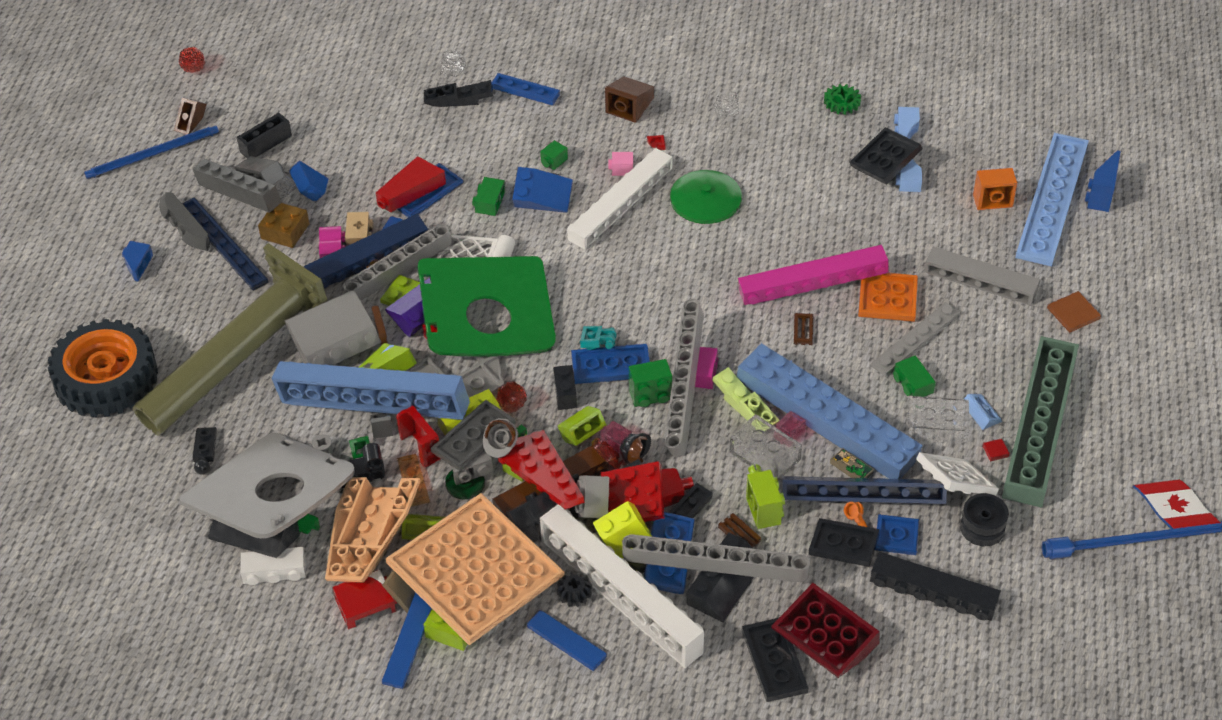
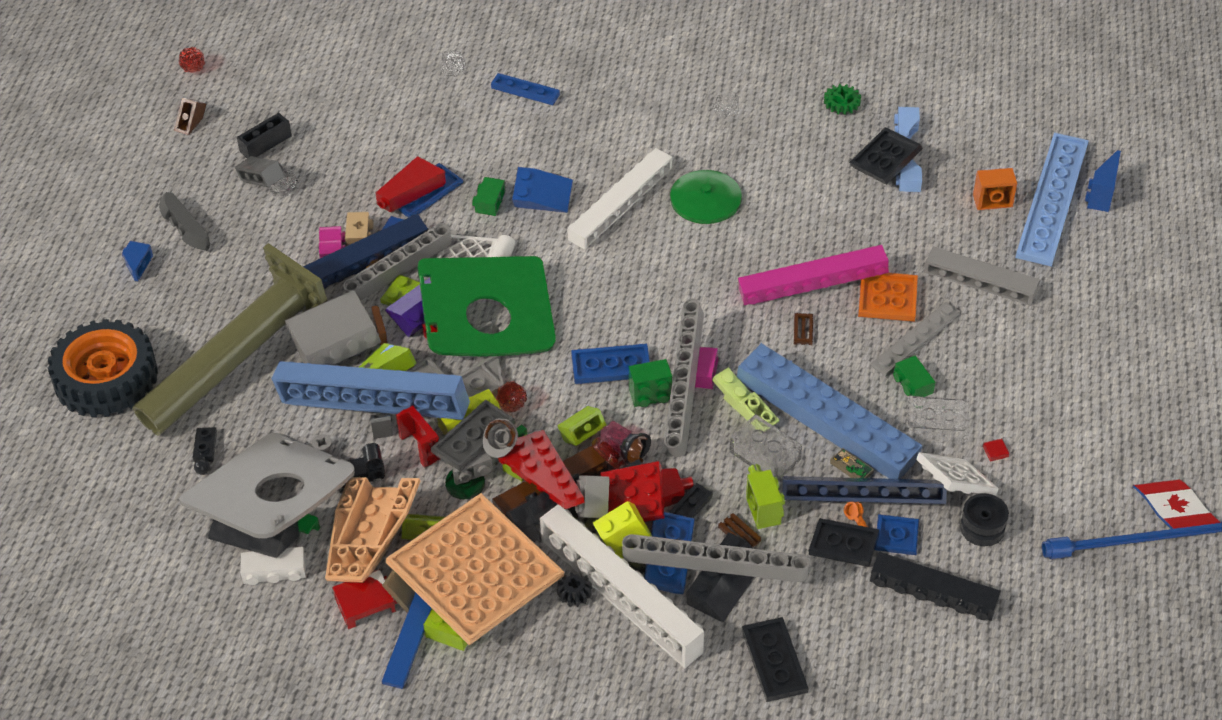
(94, 171): blue piece -> none
(226, 246): dark blue tile -> none
(237, 185): dark grey brick -> none
(284, 225): pearl gold brick -> none
(309, 181): blue slope -> none
(358, 443): green slope -> none
(410, 468): clear orange tile -> none
(452, 95): black slope -> none
(554, 155): green brick -> none
(565, 387): black brick -> none
(566, 640): blue tile -> none
(595, 336): teal plate -> none
(621, 163): bright pink brick -> none
(628, 98): reddish brown slope -> none
(657, 141): red tile -> none
(792, 425): clear pink brick -> none
(827, 631): dark red slope -> none
(982, 411): light blue slope -> none
(1040, 422): sand green brick -> none
(1074, 311): dark orange tile -> none

